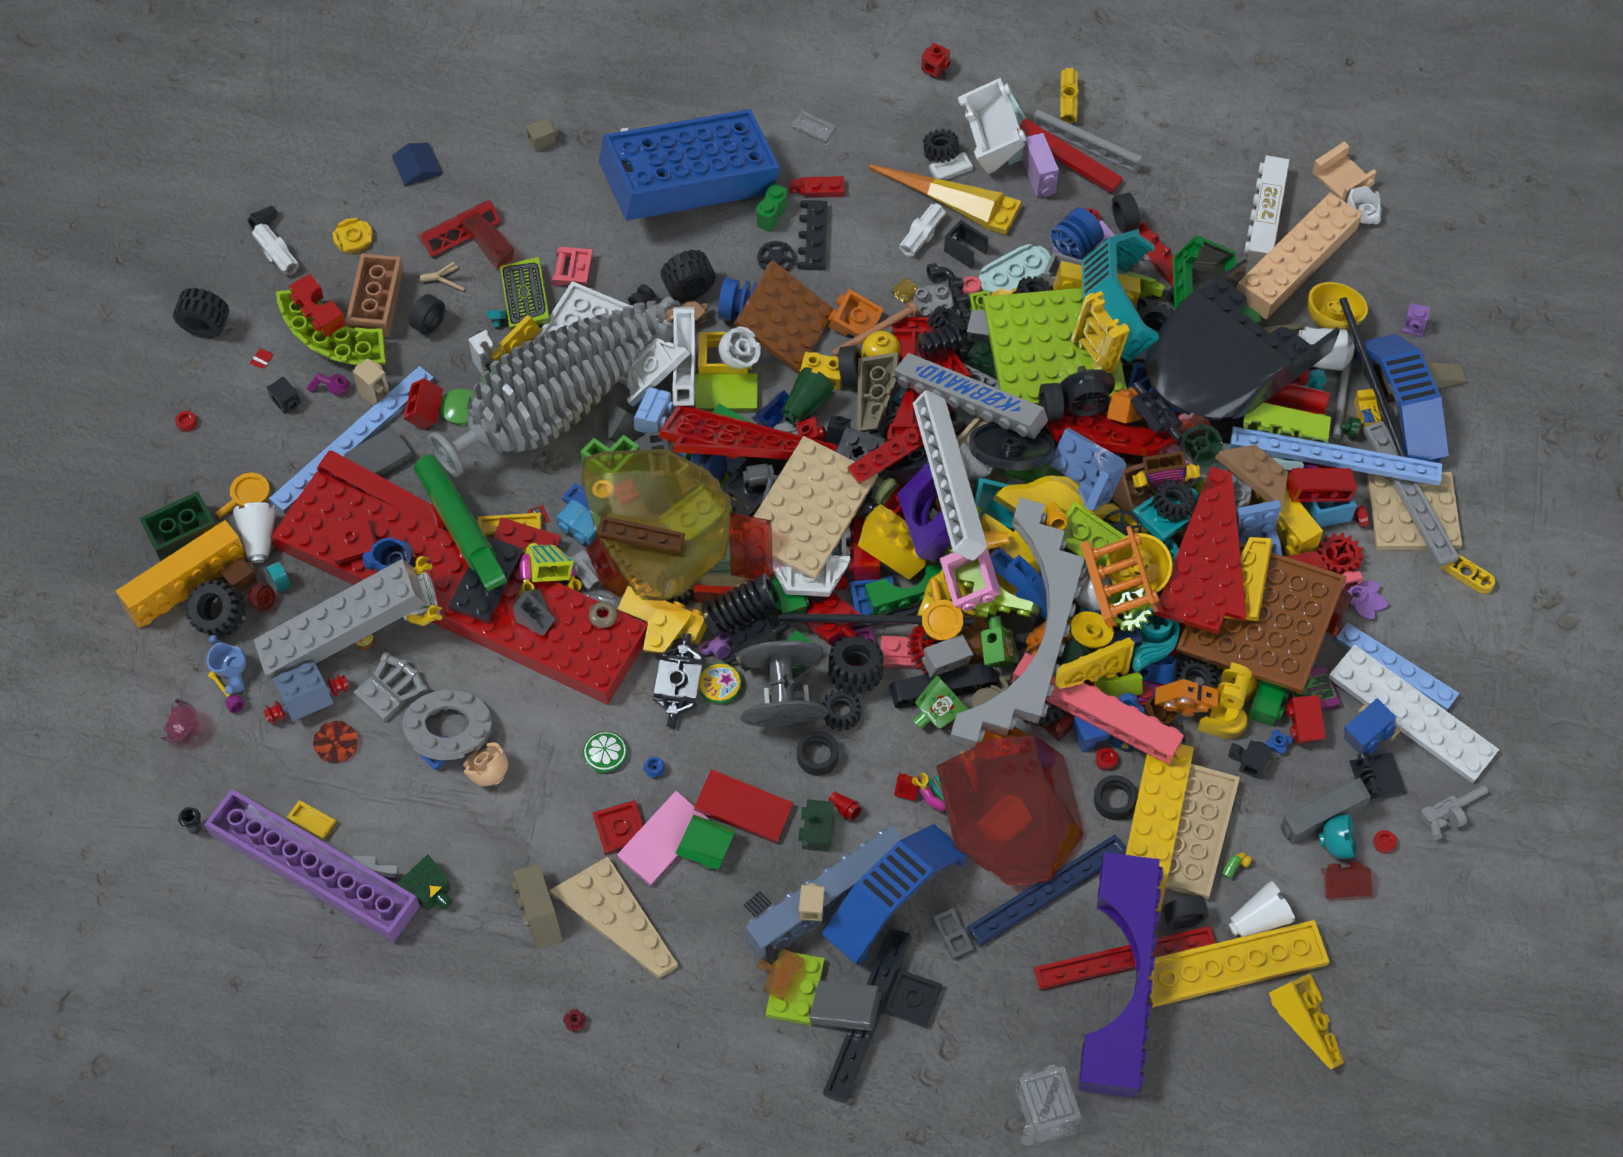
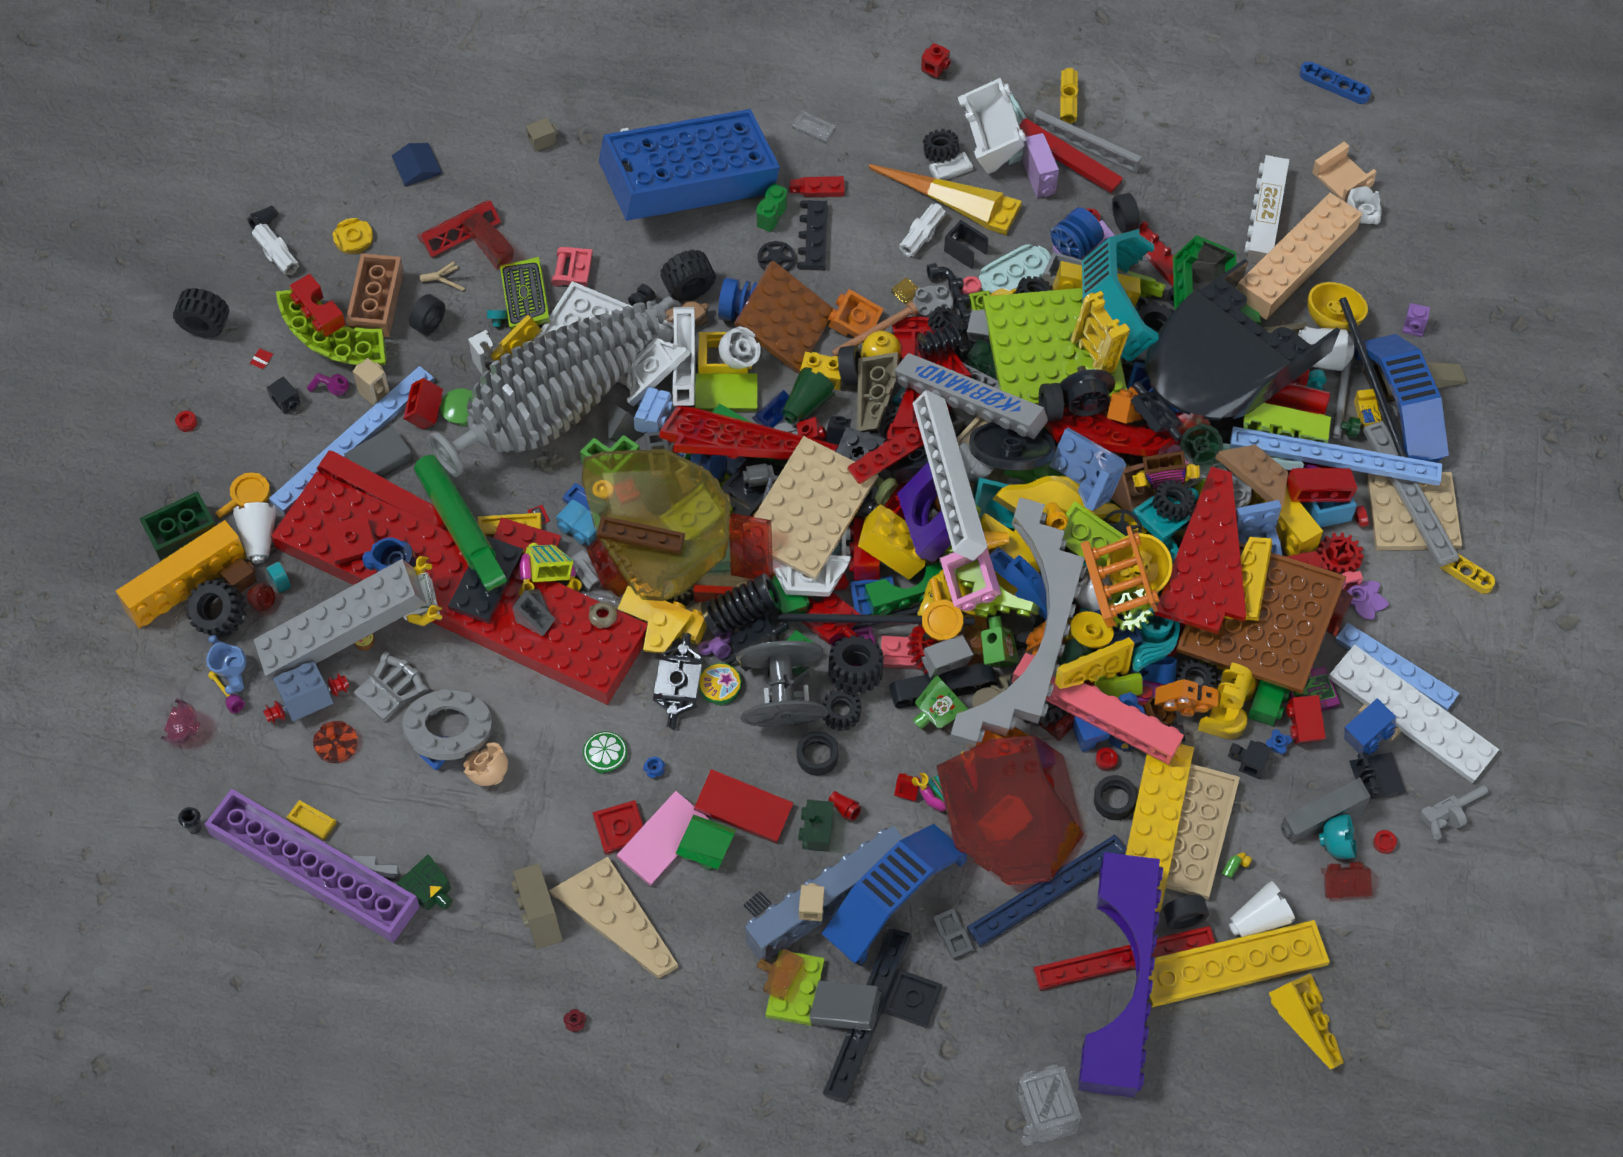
(1336, 80): none -> blue beam

